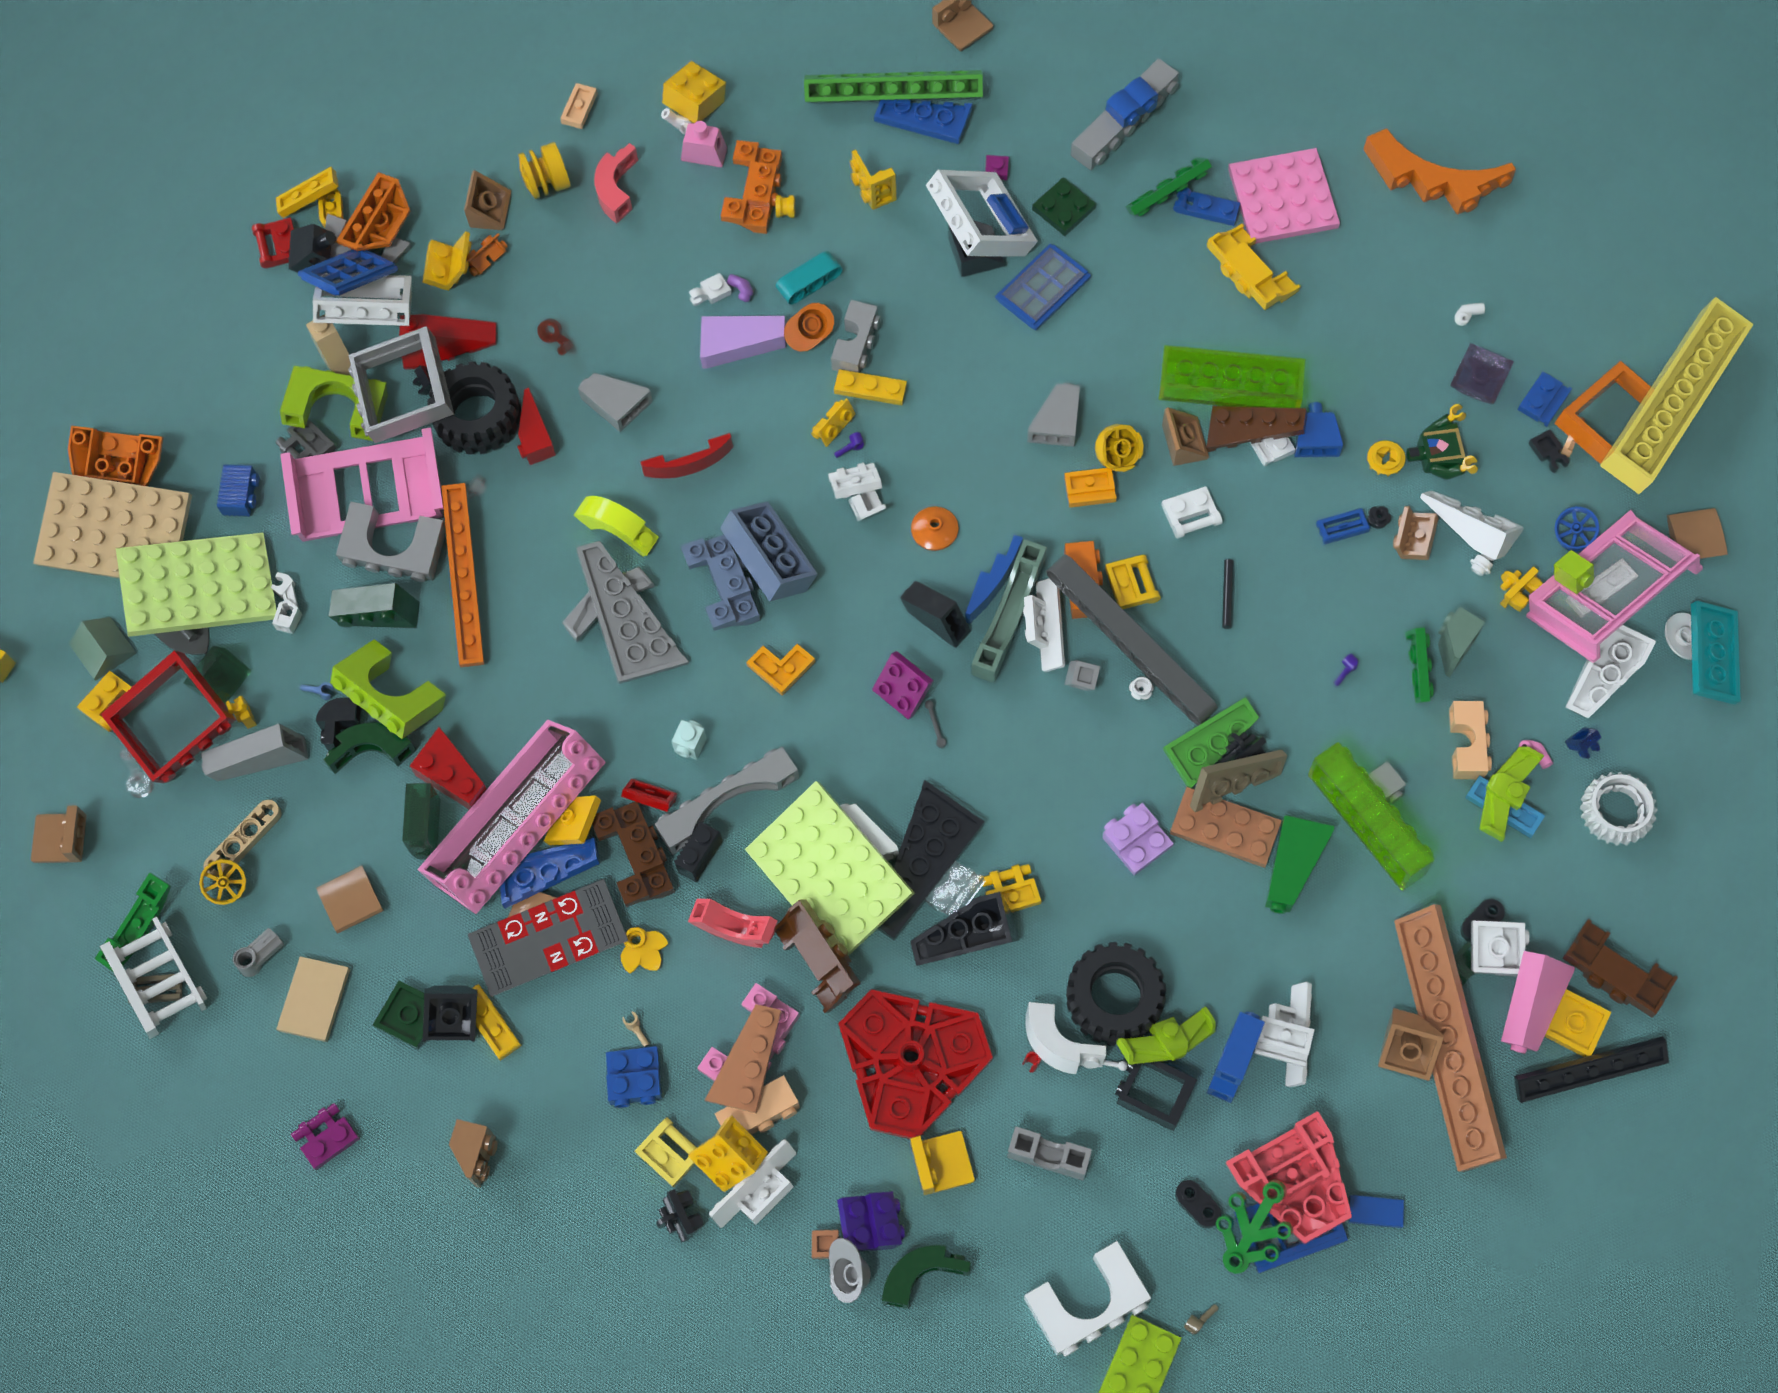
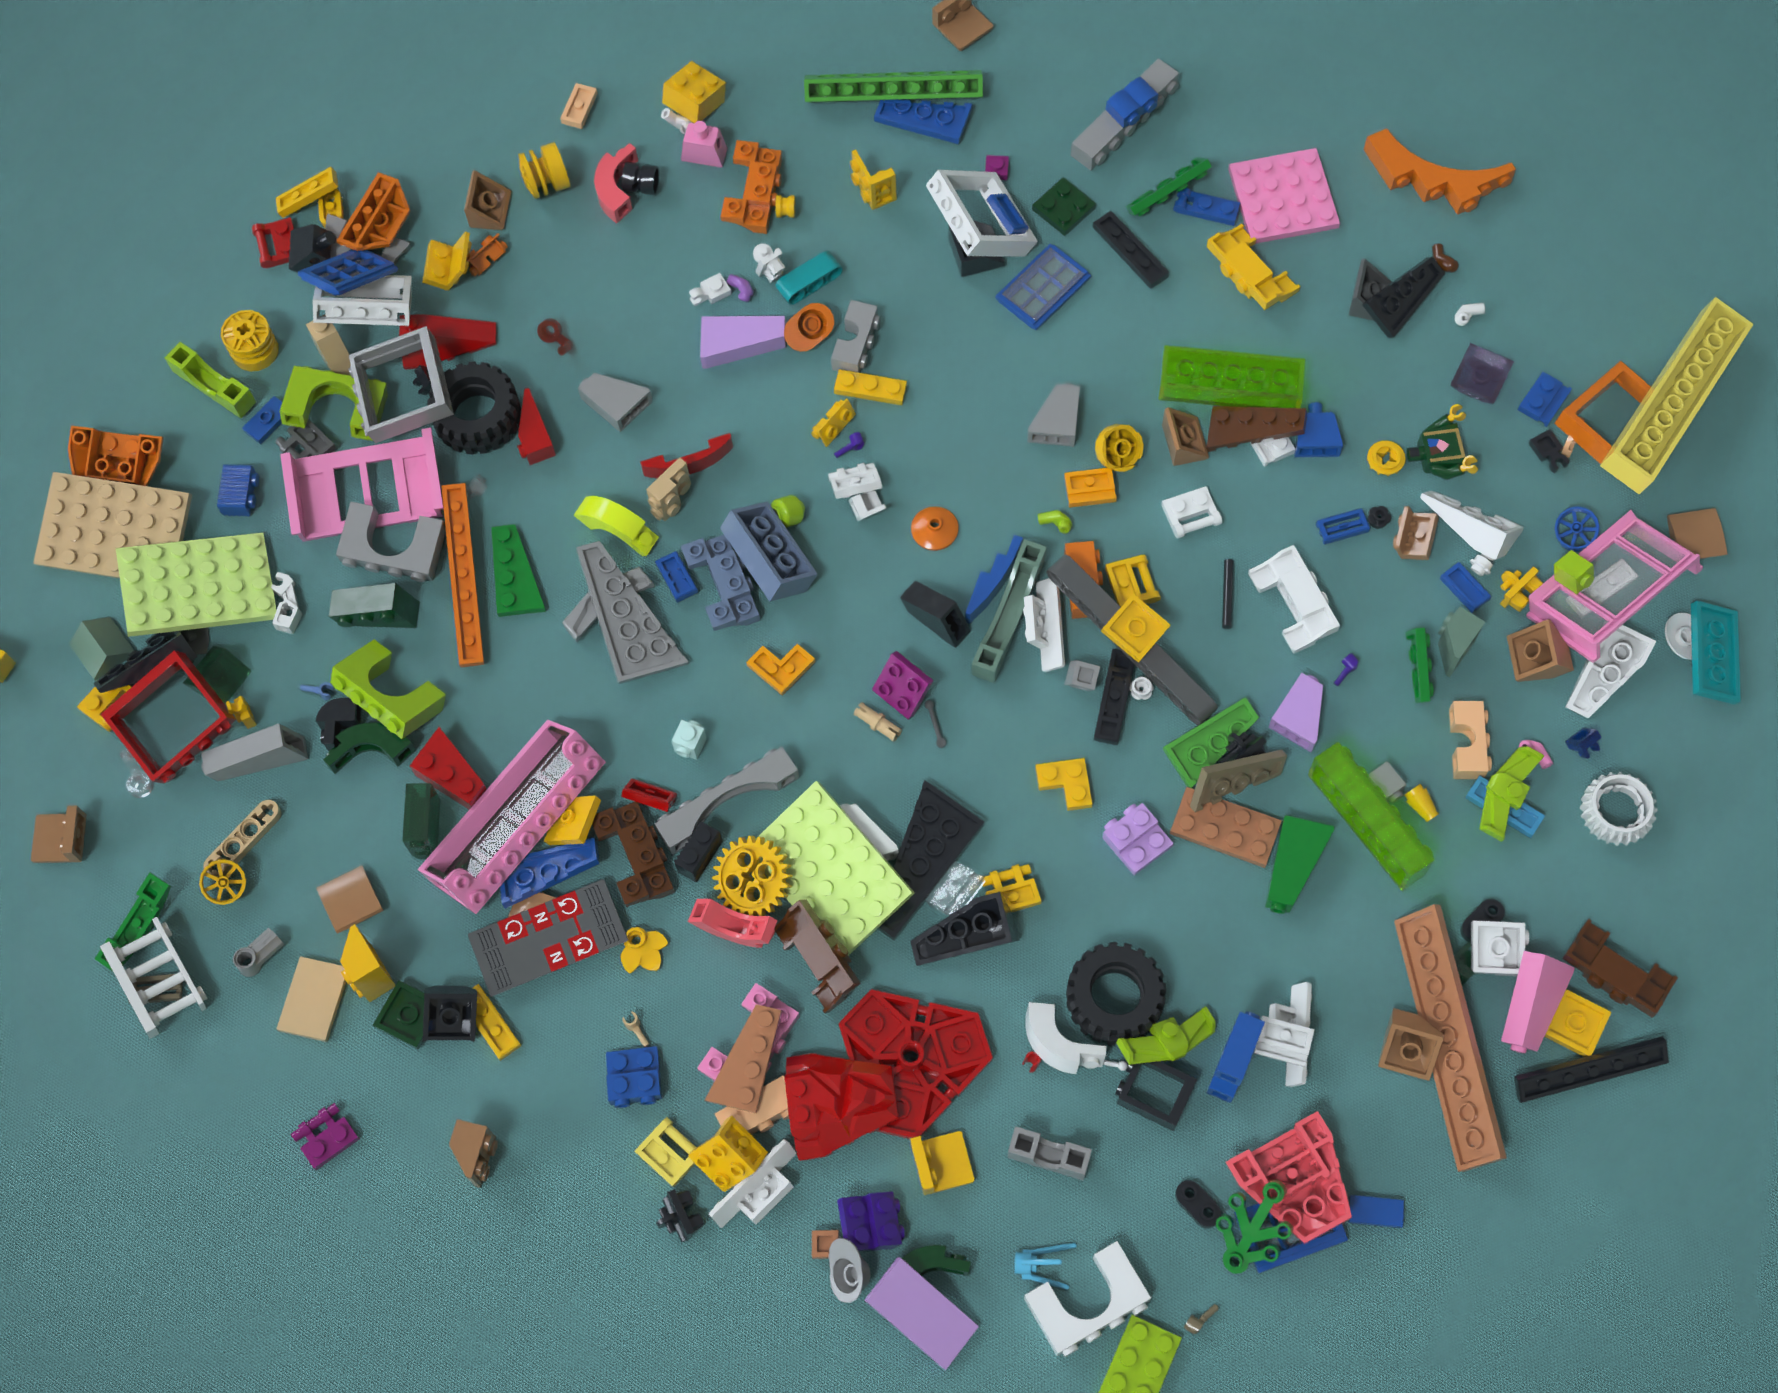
(144, 660): none -> black wedge
(198, 373): none -> lime arch
(249, 340): none -> yellow wheel
(264, 421): none -> blue plate
(363, 967): none -> yellow slope
(514, 579): none -> green wing
(640, 178): none -> black wheel
(666, 489): none -> tan plate
(676, 576): none -> blue plate
(733, 865): none -> yellow gear
(768, 263): none -> white hips
(789, 510): none -> lime head
(836, 1102): none -> red wedge
(877, 721): none -> tan pin
(921, 1313): none -> lavender tile
(1026, 1263): none -> medium azure plant
(1056, 517): none -> lime arm
(1067, 775): none -> yellow plate
(1114, 698): none -> black plate
(1130, 249): none -> black plate
(1135, 628): none -> yellow plate
(1300, 712): none -> lavender slope
(1301, 595): none -> white bracket
(1367, 284): none -> dark grey slope
(1402, 297): none -> black wing
(1421, 802): none -> yellow cone
(1447, 263): none -> reddish brown arm
(1465, 587): none -> blue tile
(1539, 652): none -> medium nougat slope

